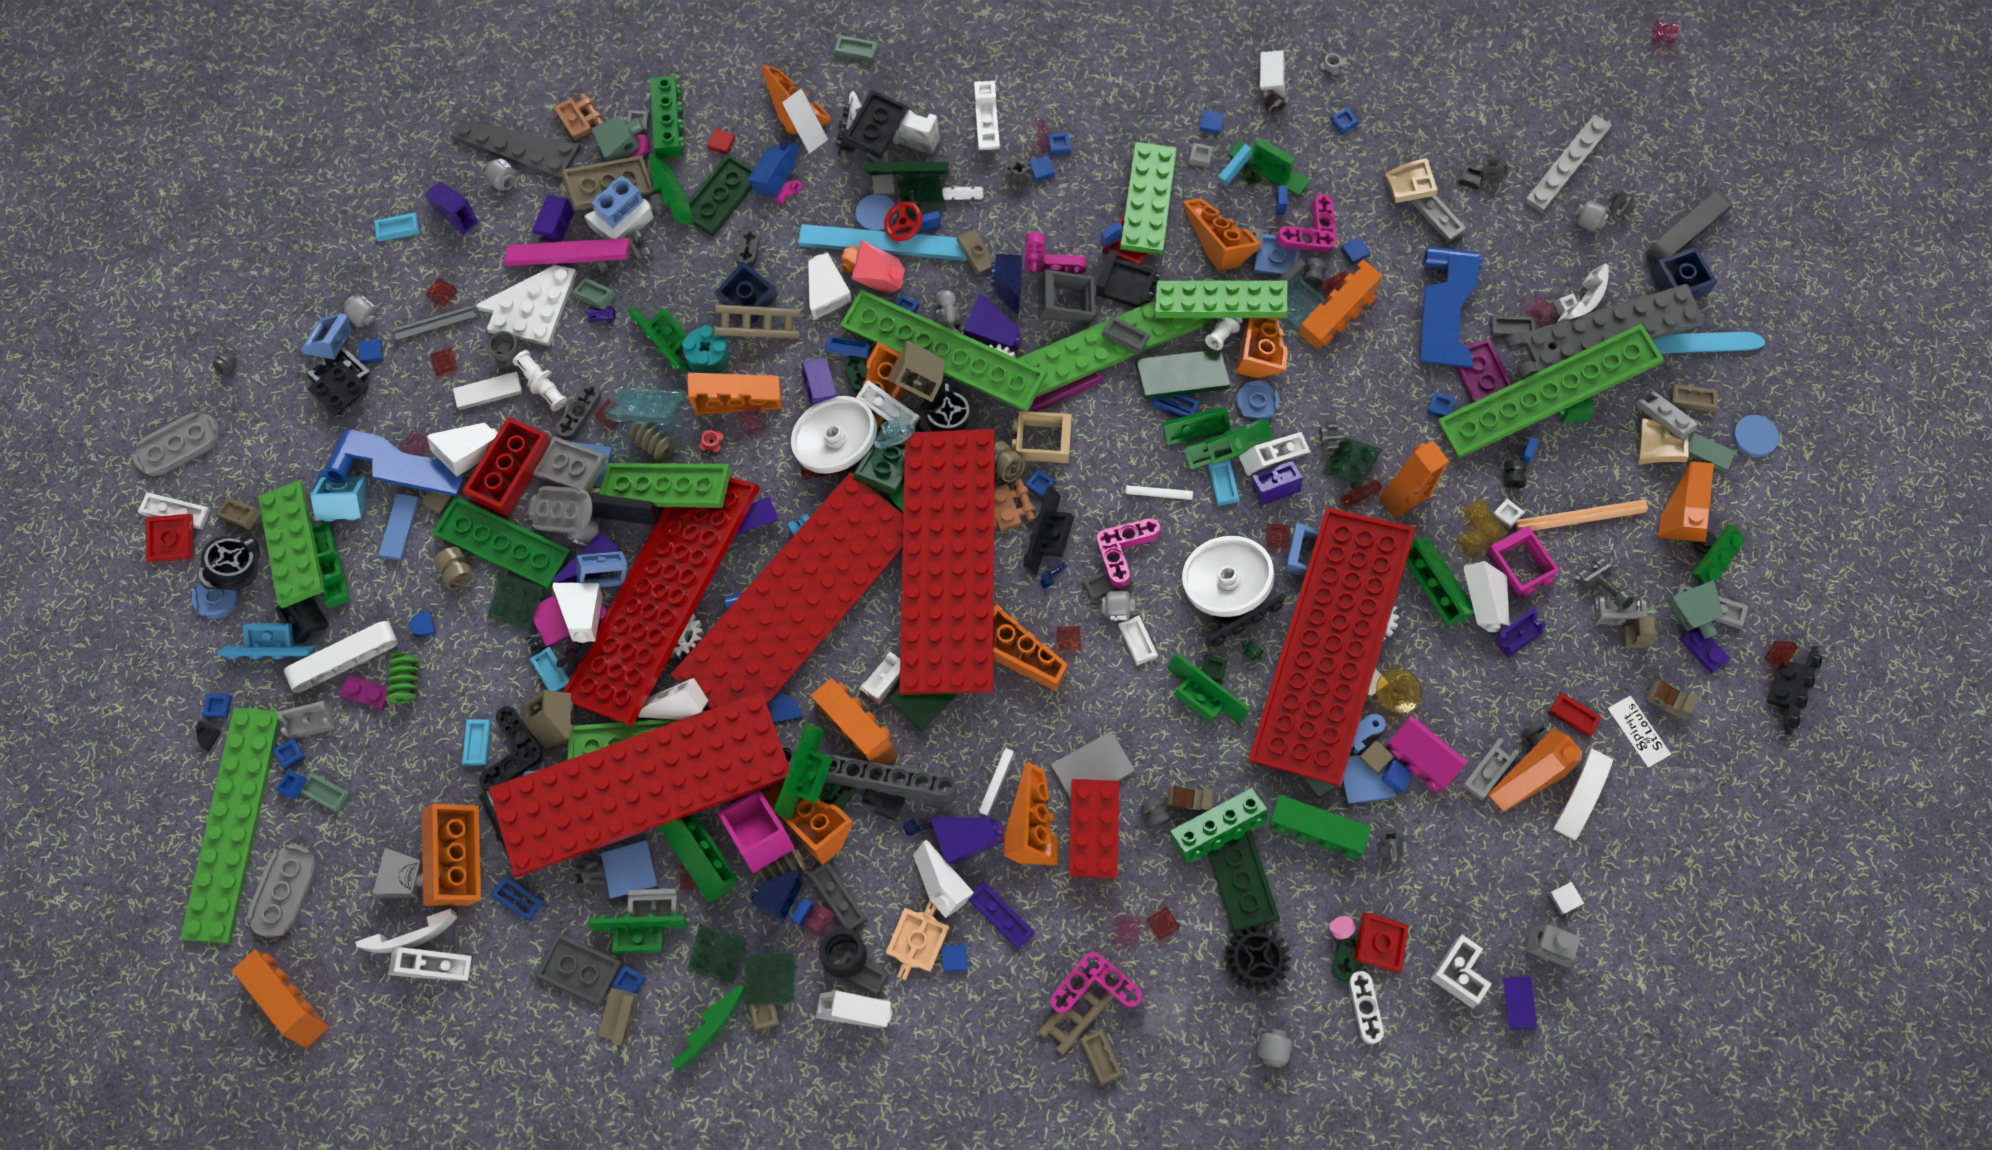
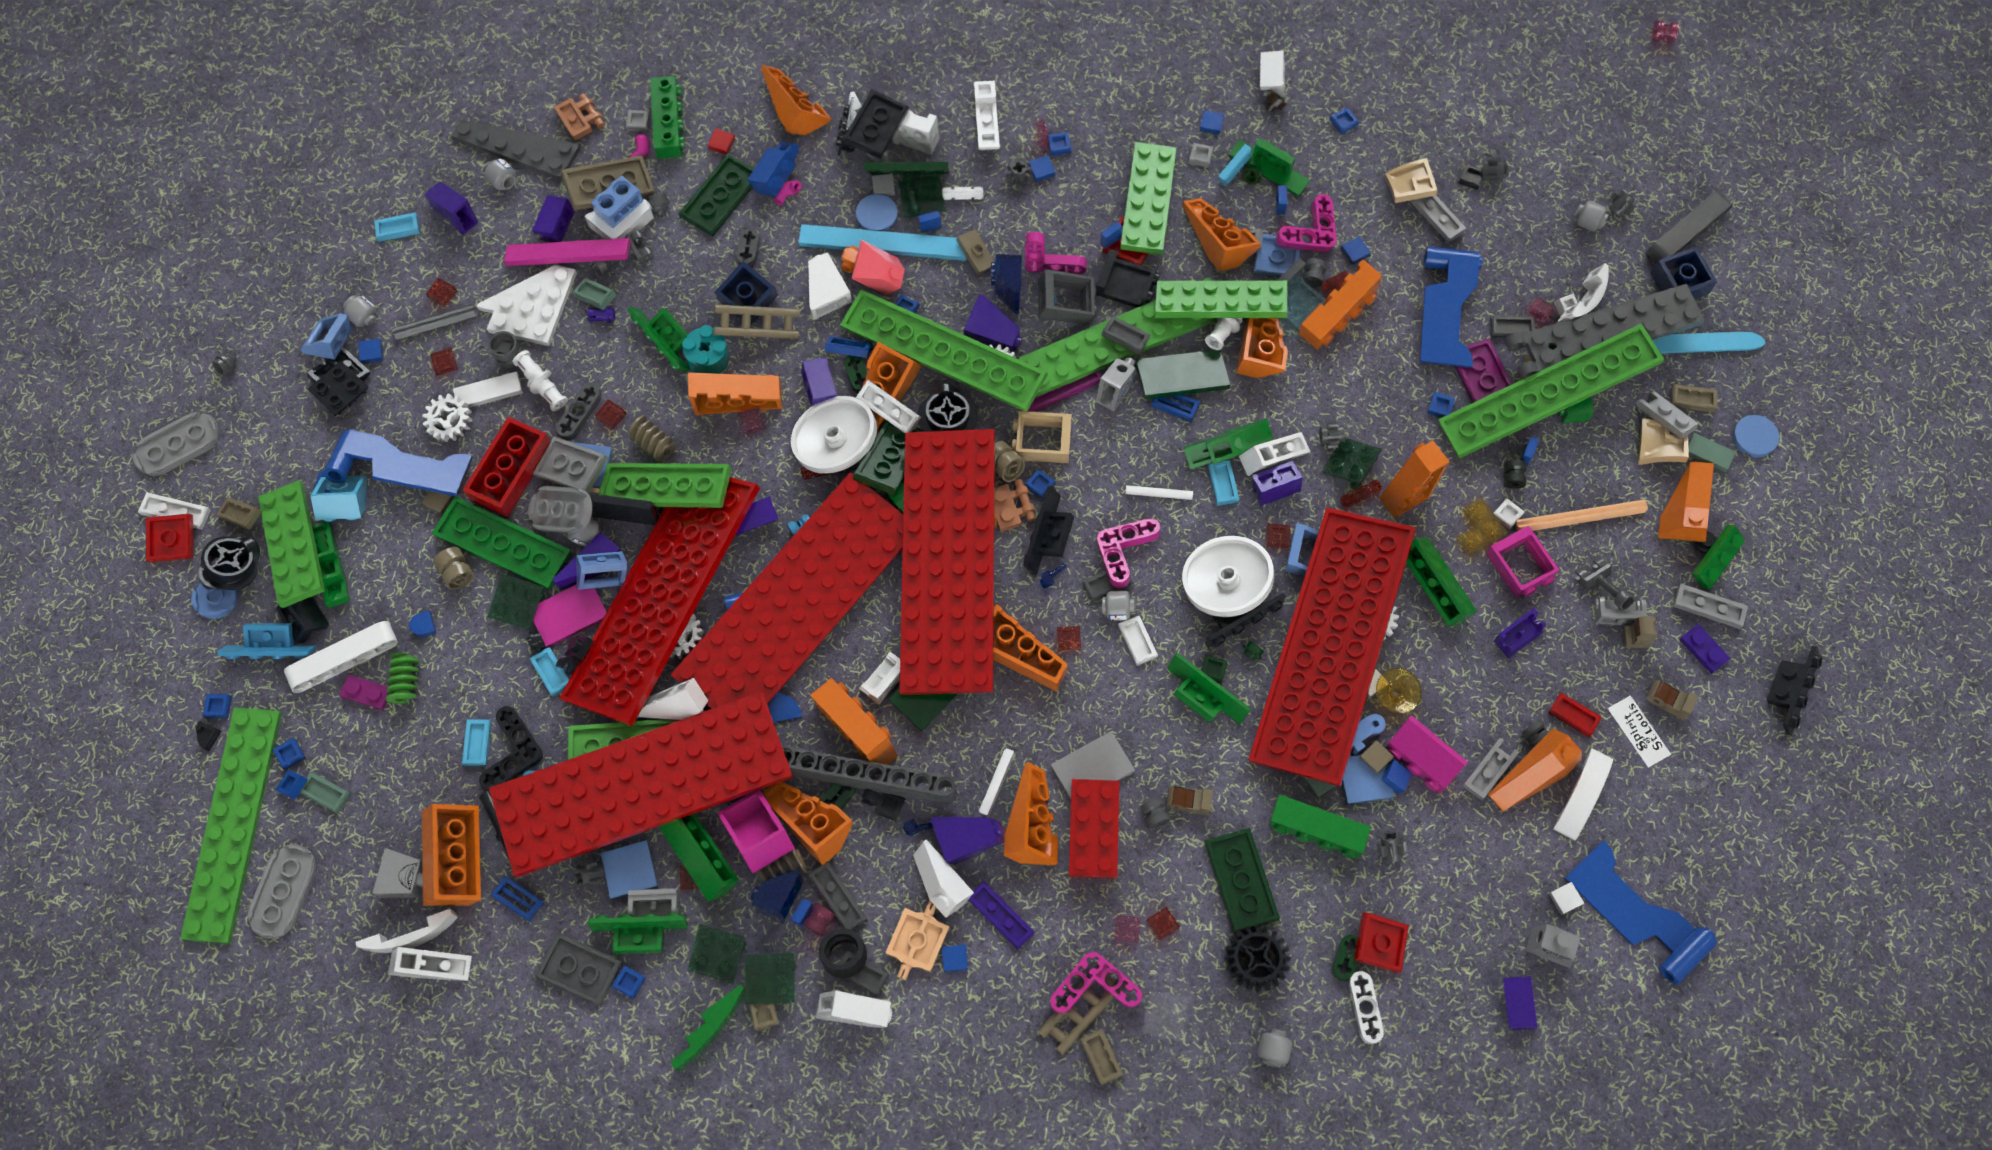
(280, 998): orange wedge -> none
(307, 720): light grey hinge -> none
(399, 527): medium blue tile -> none
(415, 444): clear pink tile -> none
(451, 419): none -> white gear
(462, 446): white slope -> none
(549, 717): dark tan slope -> none
(580, 608): white slope -> none
(618, 137): sand green torso -> none
(618, 1016): dark tan panel -> none
(645, 405): clear light blue plate -> none
(668, 185): green slope -> none
(711, 435): coral plate -> none
(805, 120): white sticker -> none
(805, 774): green bracket -> none
(856, 48): sand green tile -> none
(893, 433): clear light blue piece -> none
(904, 222): red piece -> none
(918, 371): dark tan slope -> none
(949, 314): light grey piece -> none
(1120, 376): none -> light grey torso
(1196, 426): green plate -> none
(1218, 826): green brick -> none
(1255, 407): medium blue tile -> none
(1334, 59): light grey plate -> none
(1342, 927): bright pink tile -> none
(1456, 974): white brick -> none
(1488, 595): white slope -> none
(1568, 163): light grey plate -> none
(1636, 918): none -> blue door
(1698, 608): sand green torso -> none
(1781, 652): clear red tile -> none

